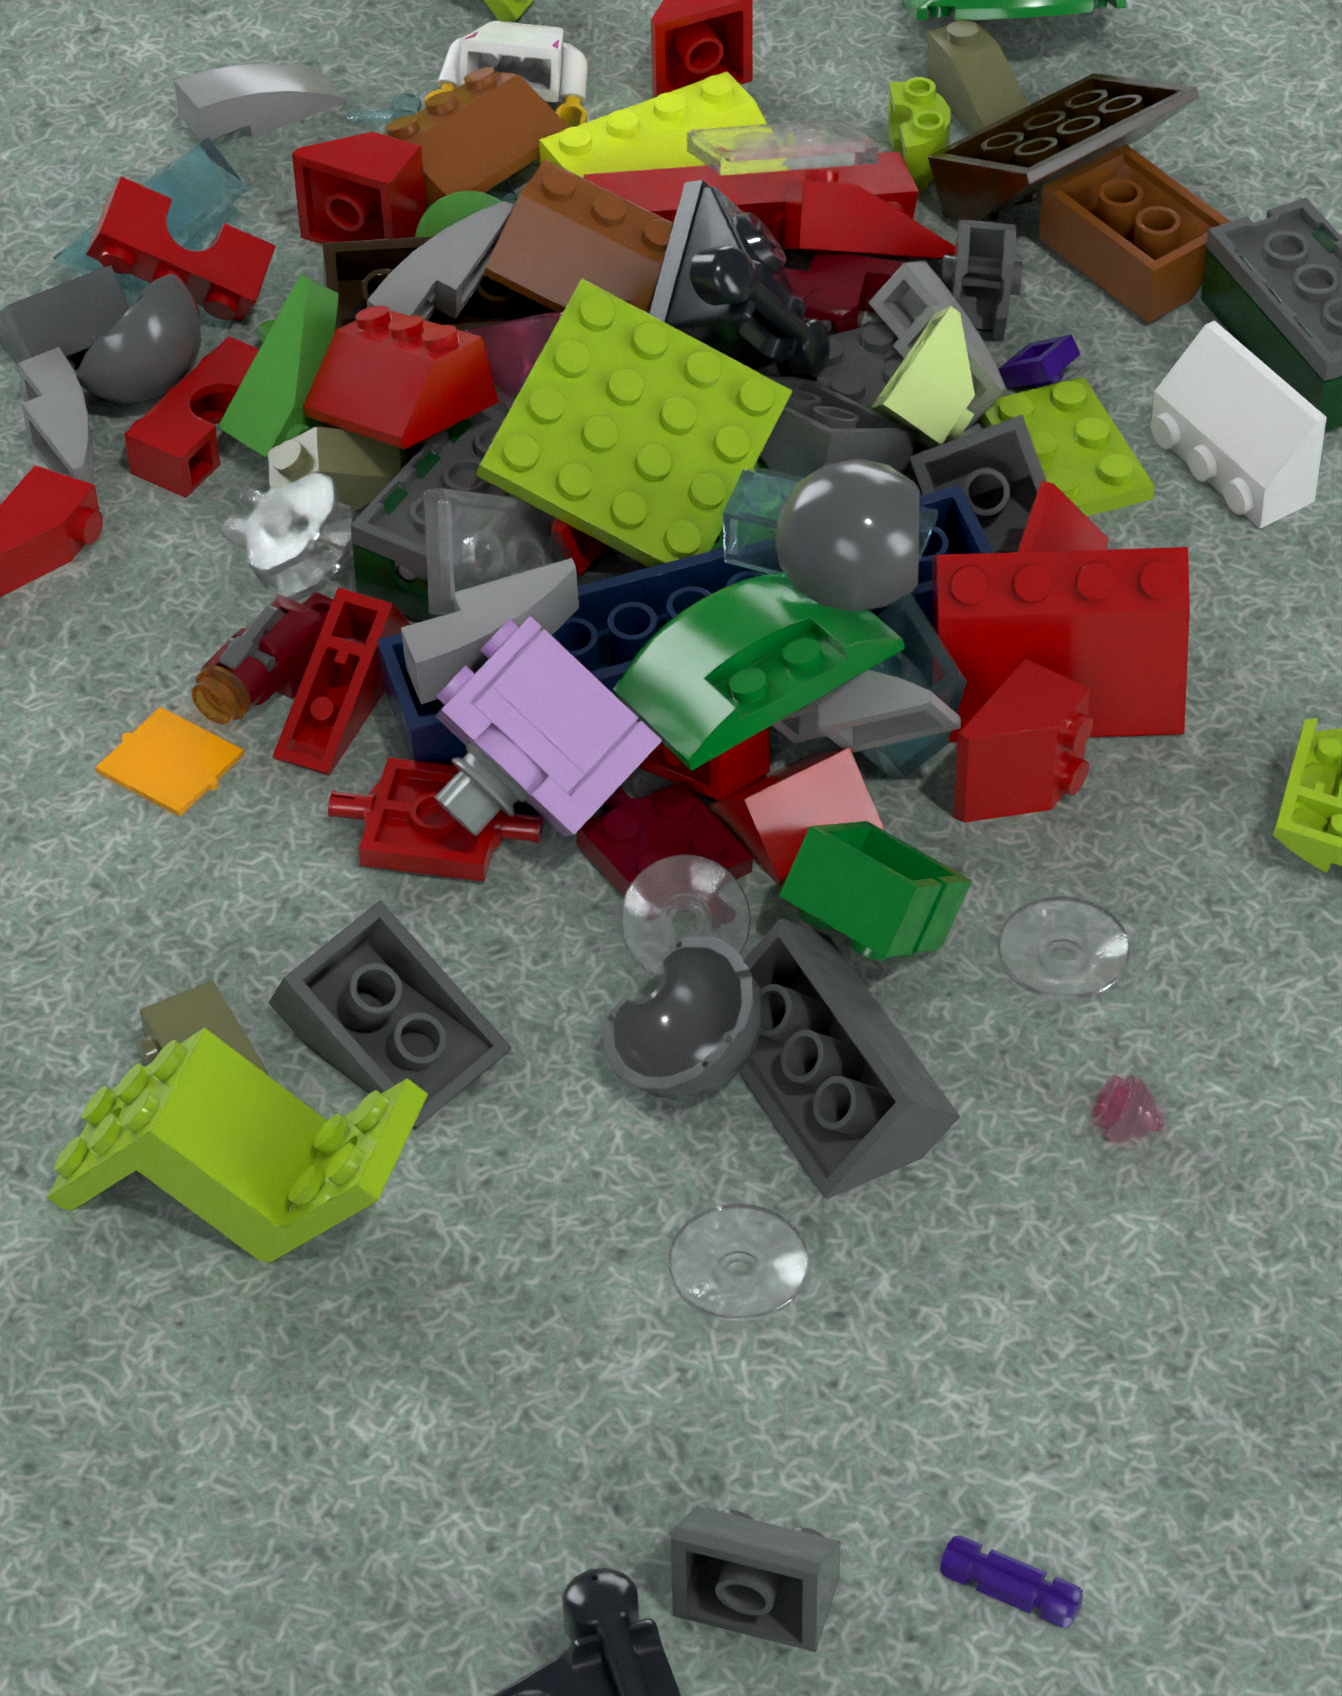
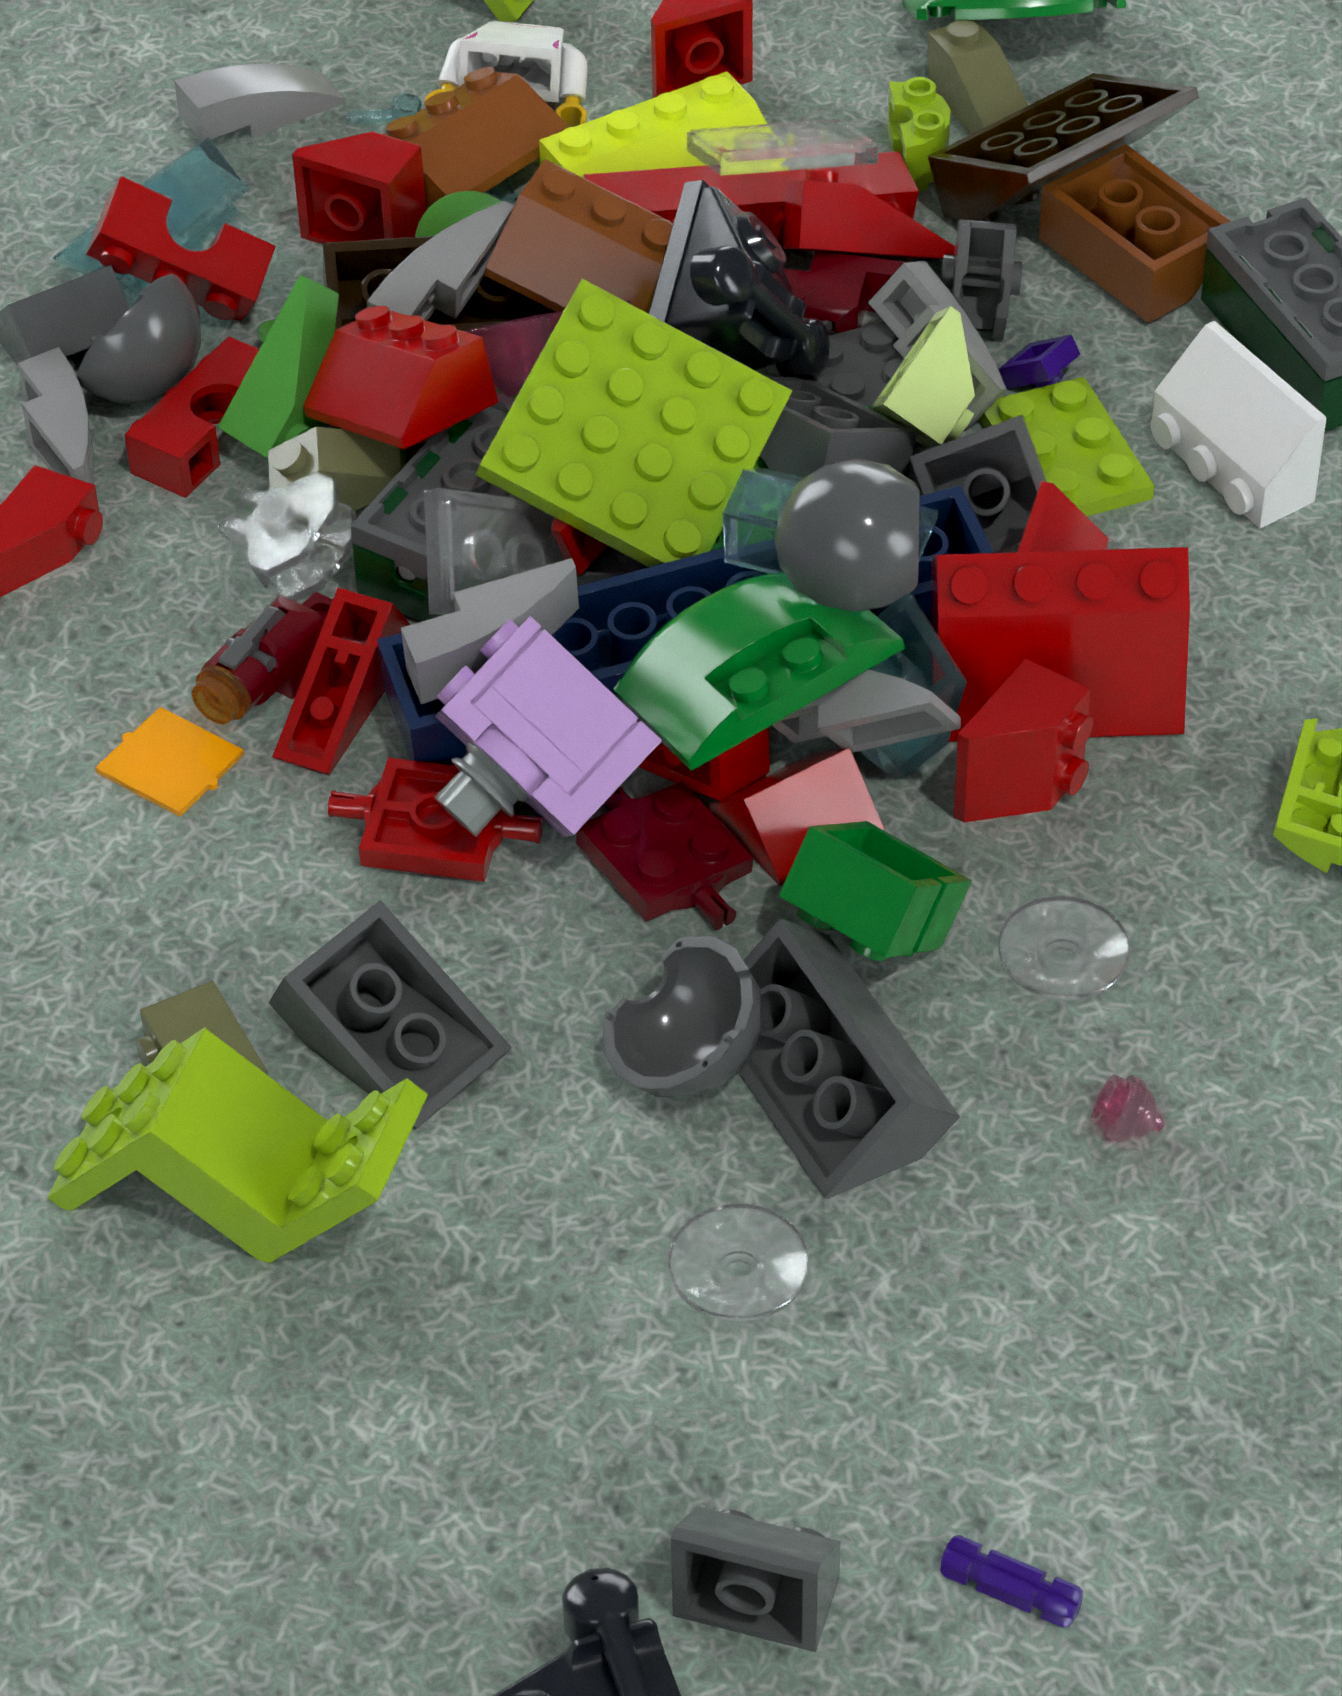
(676, 887): clear dish -> none

